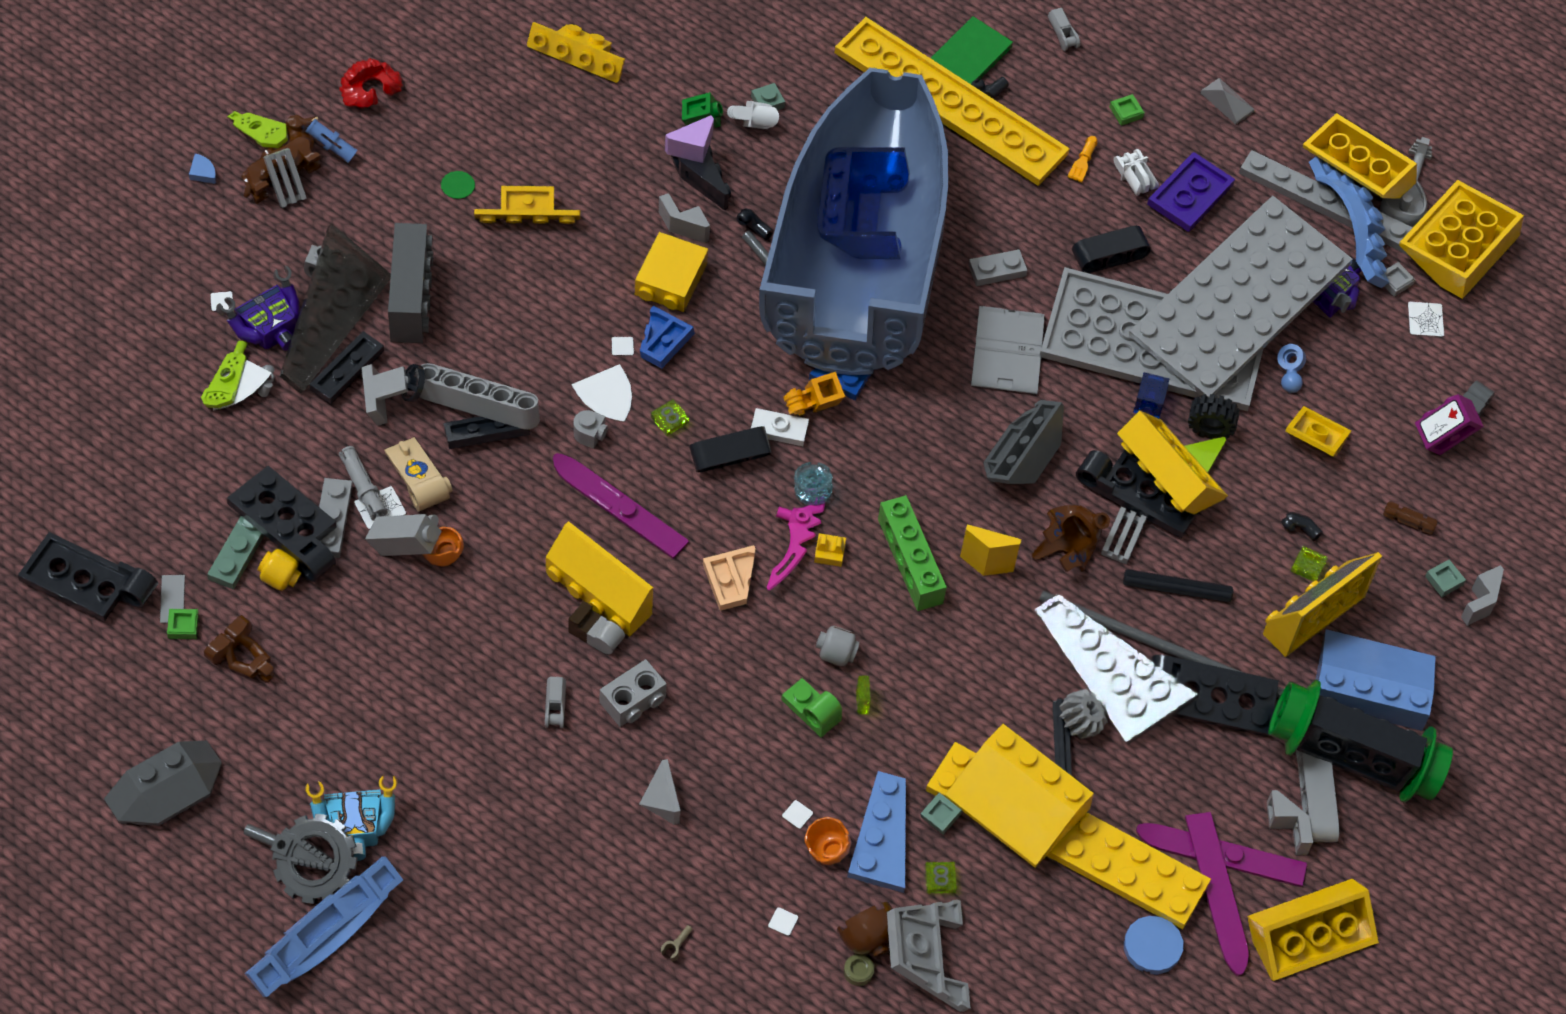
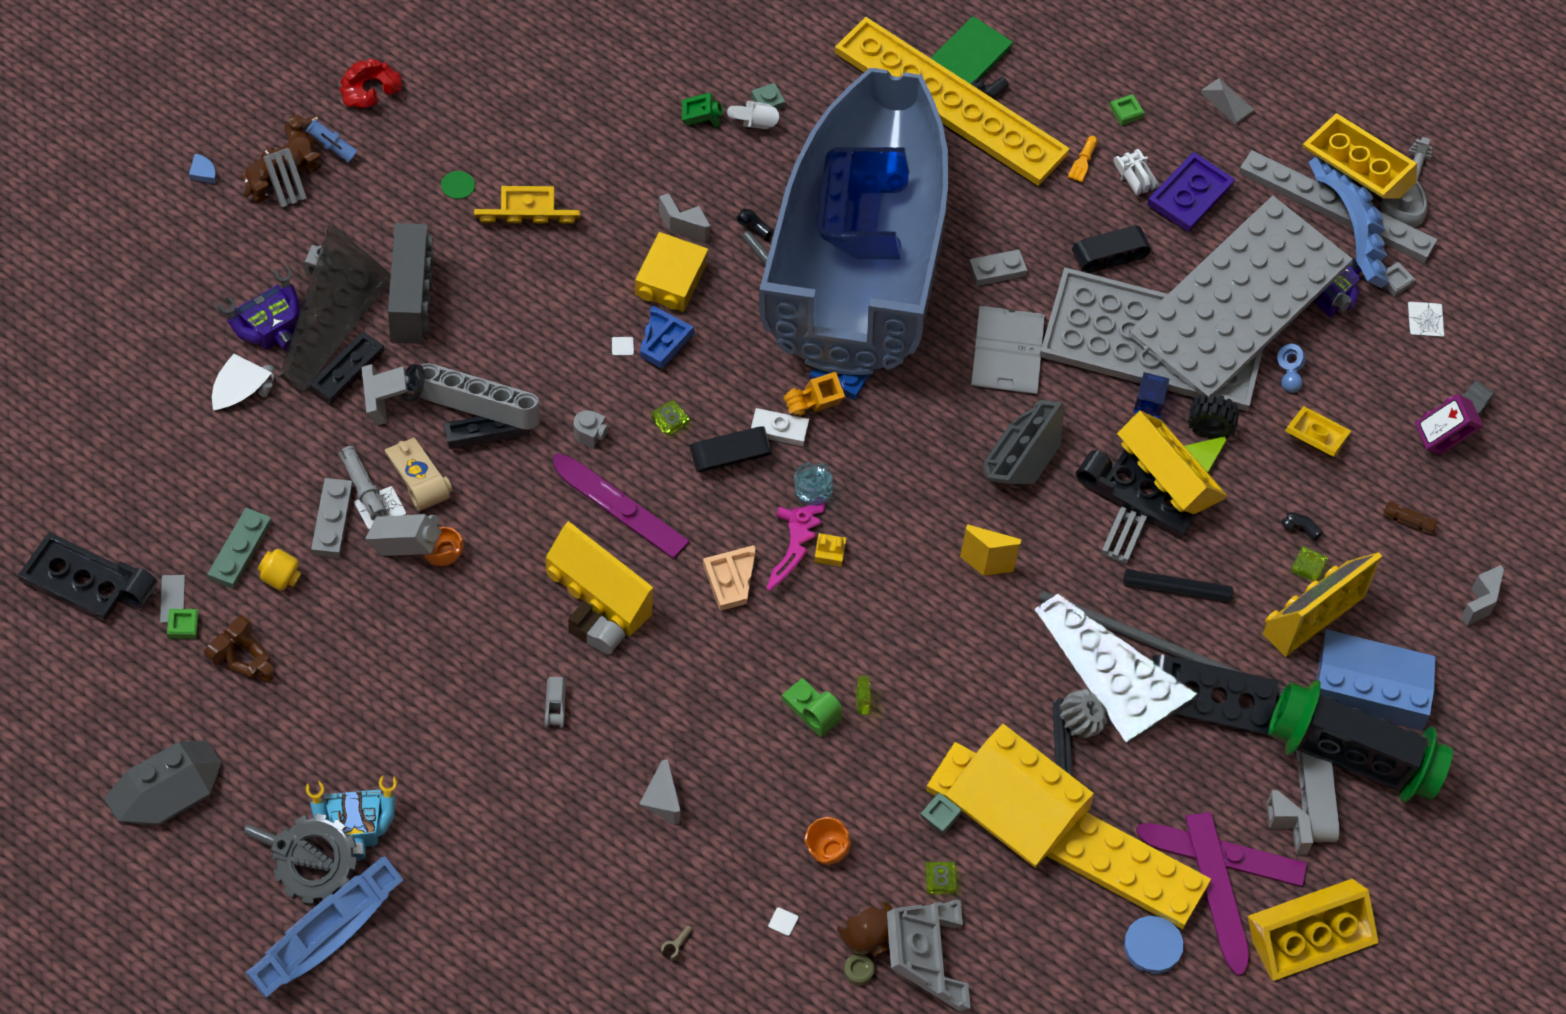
(219, 297): white sticker -> none
(224, 389): lime piece -> none
(261, 129): lime piece -> none
(311, 554): black hinge -> none
(578, 49): yellow bracket -> none
(607, 393): white sticker -> none
(628, 689): light grey brick -> none
(691, 141): lavender slope -> none
(704, 178): black slope -> none
(797, 814): white sticker -> none
(837, 646): light grey head -> none
(881, 841): medium blue wing -> none
(912, 553): bright green brick -> none
(1063, 29): light grey bar -> none
(1073, 531): reddish brown piece -> none
(1445, 578): sand green plate -> none
(1462, 237): yellow slope -> none

